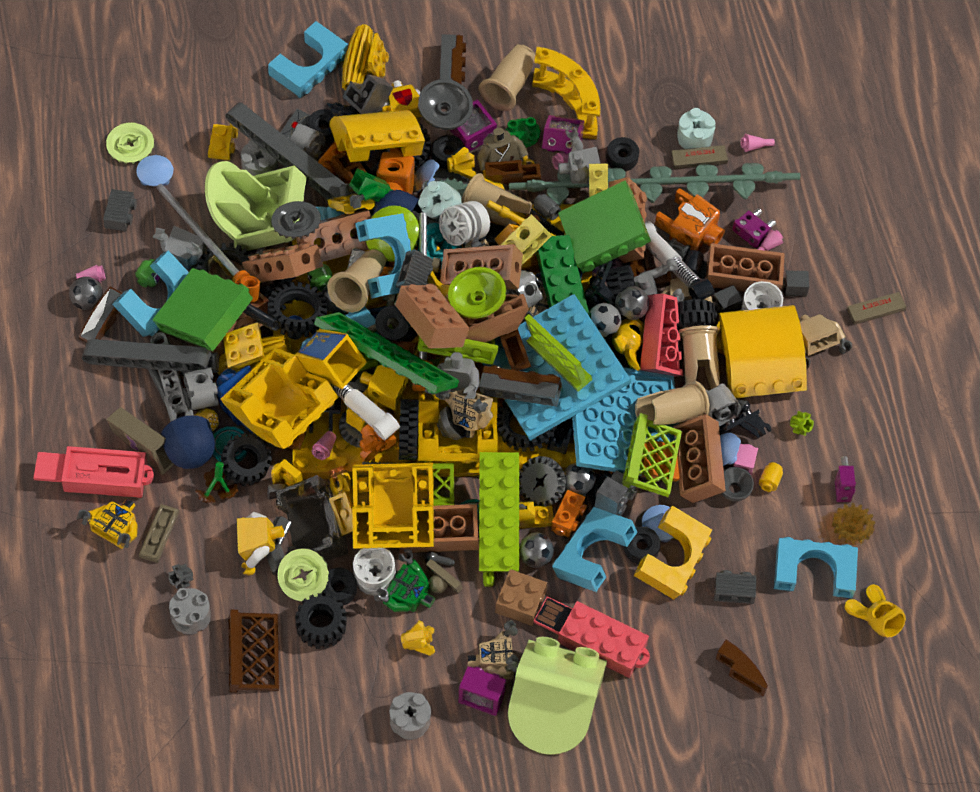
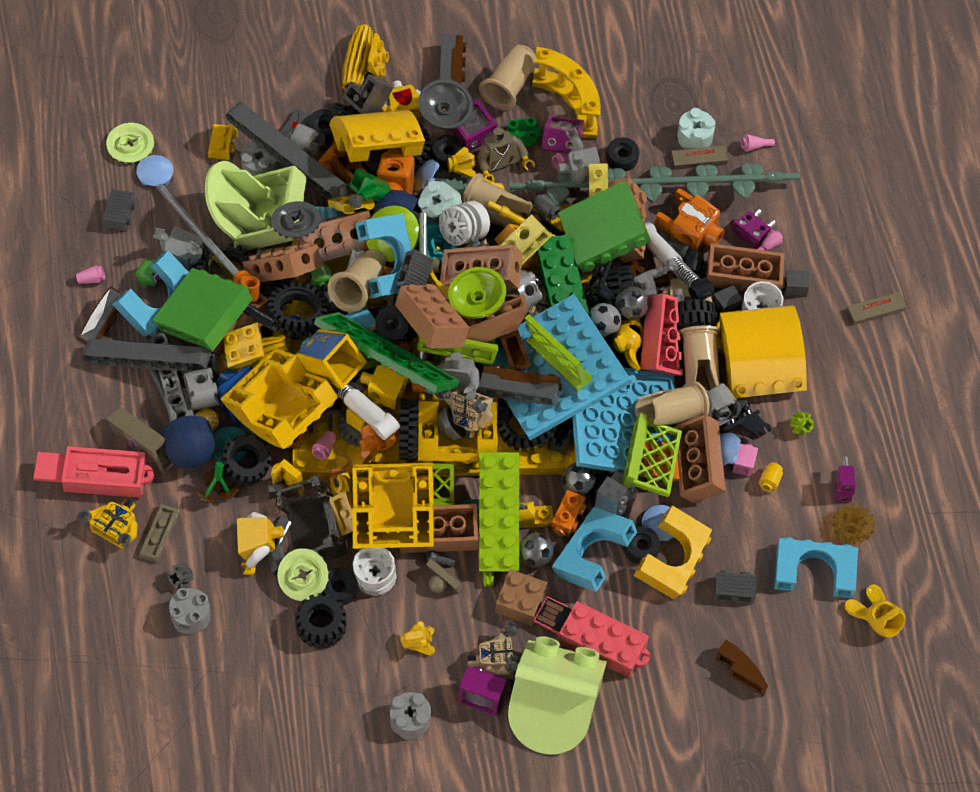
(85, 293): flat silver piece -> none
(235, 651): reddish brown fence -> none
(302, 79): medium azure arch -> none
(407, 588): green torso -> none
(512, 172): reddish brown slope -> none
(553, 483): dark grey gear -> none
(738, 477): dark grey piece -> none
(821, 334): tan torso -> none

